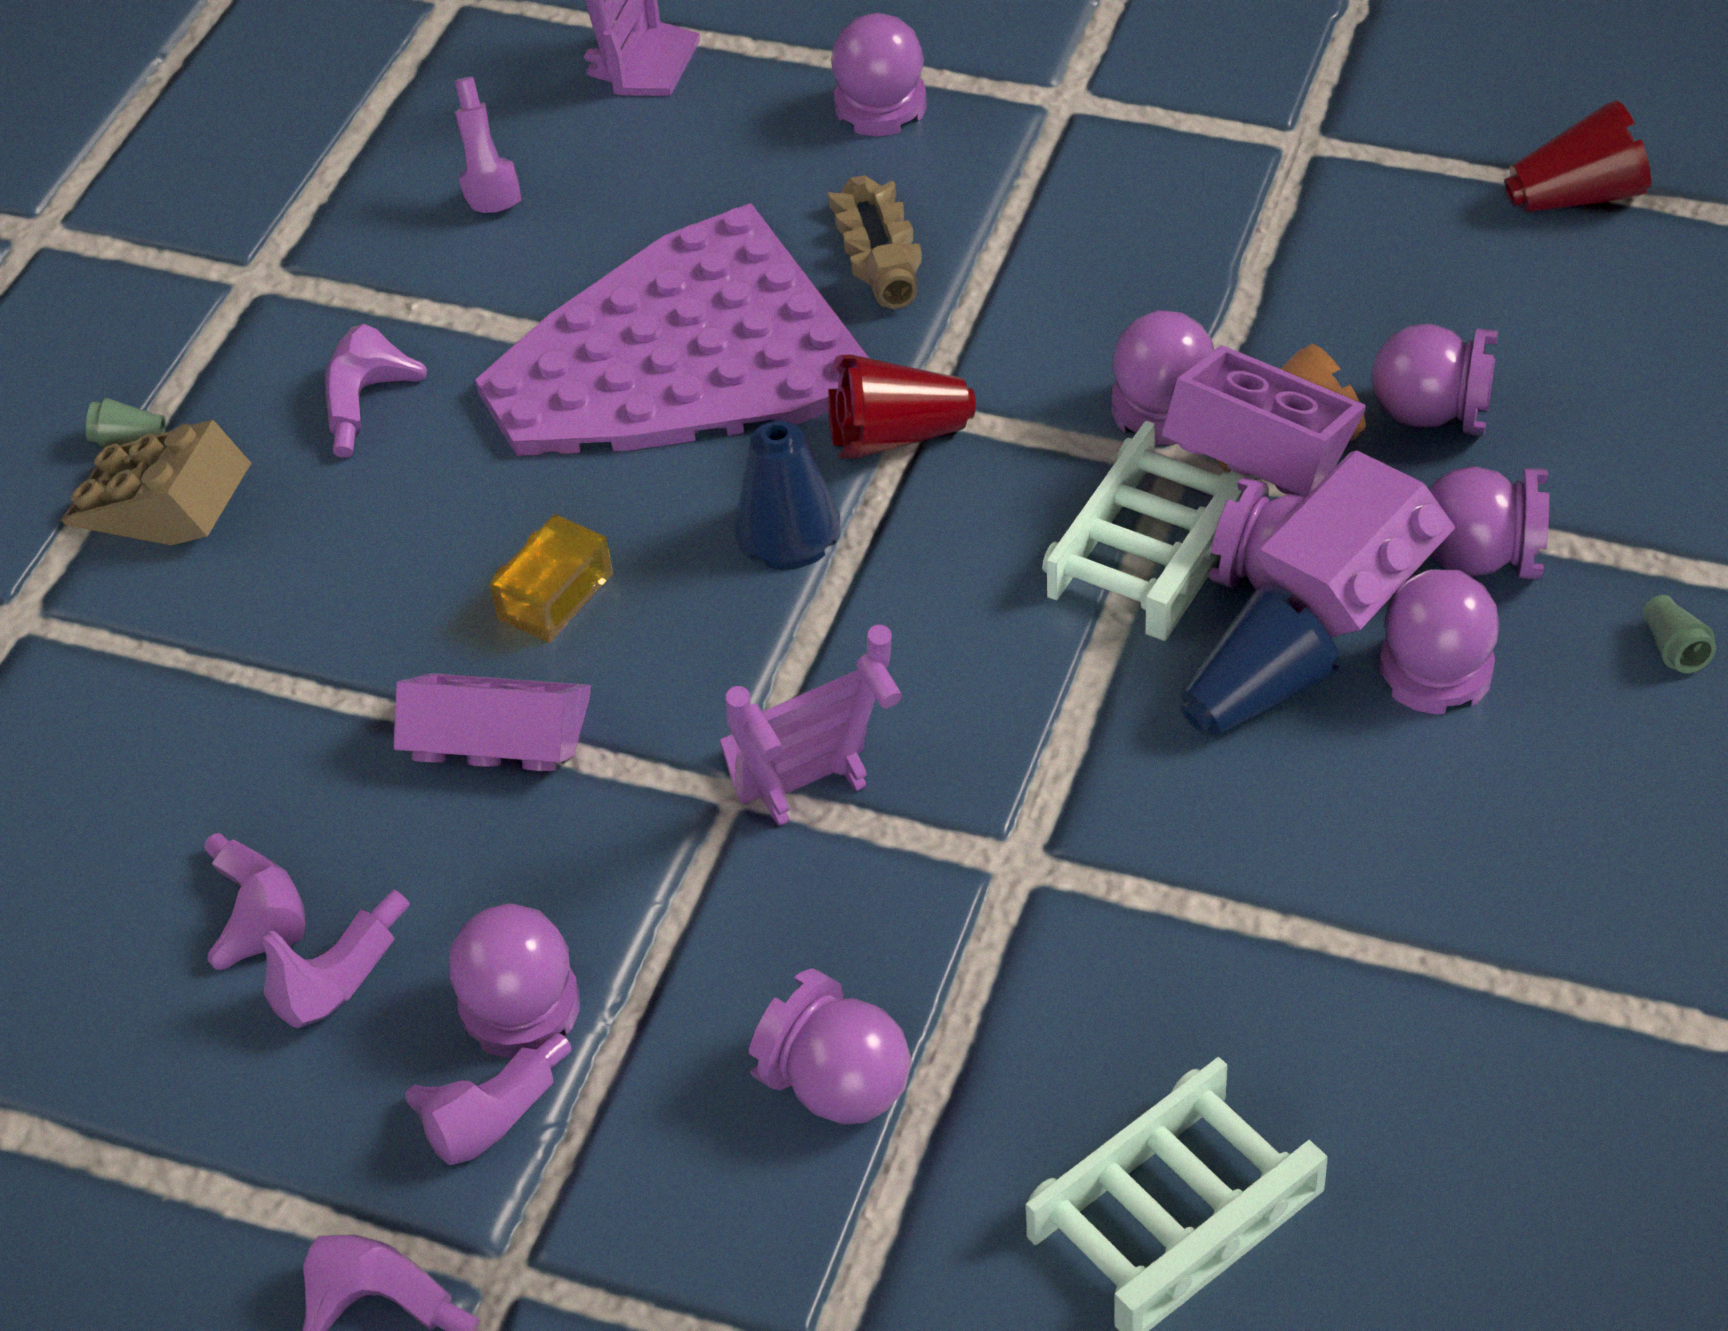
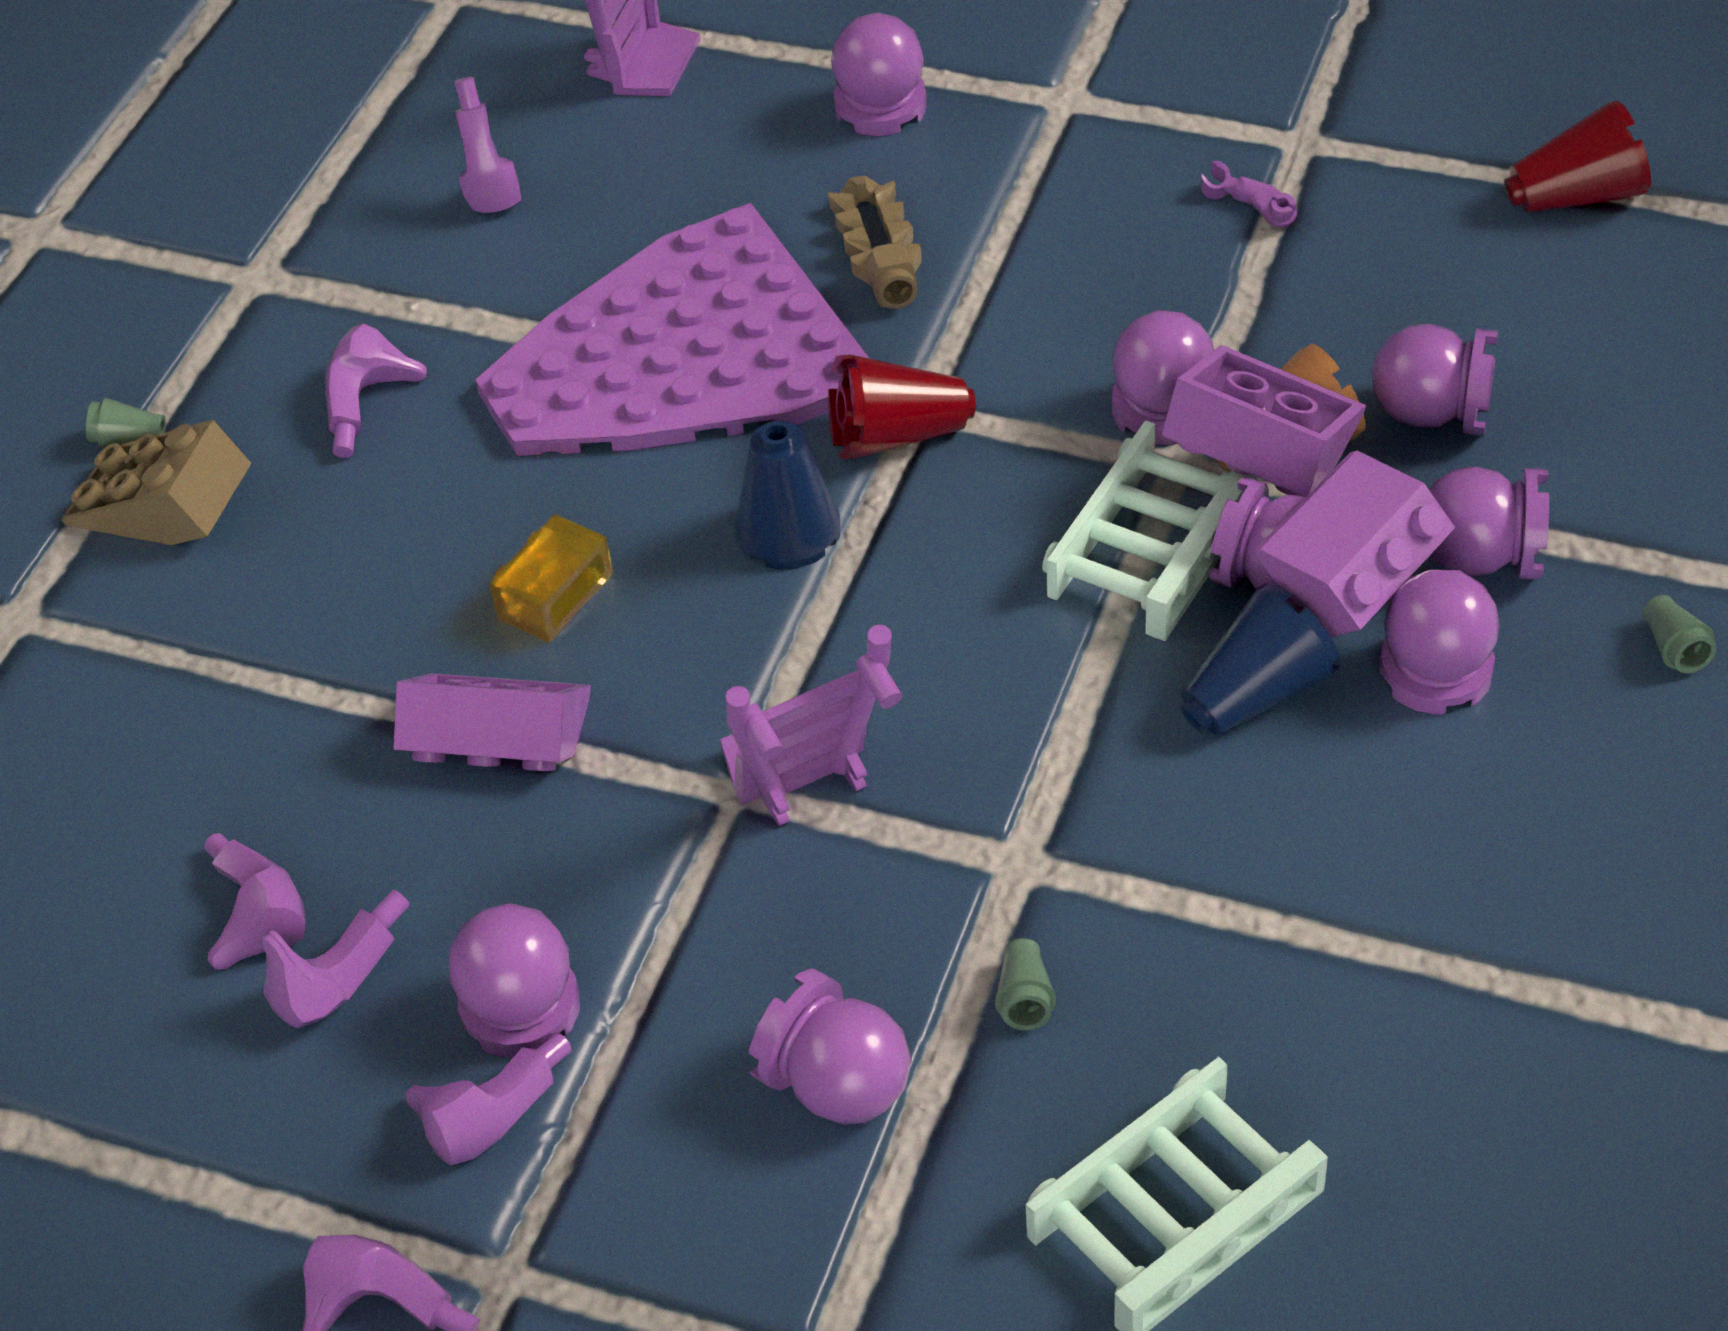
(1024, 989): none -> sand green cone
(1274, 206): none -> medium lavender arm

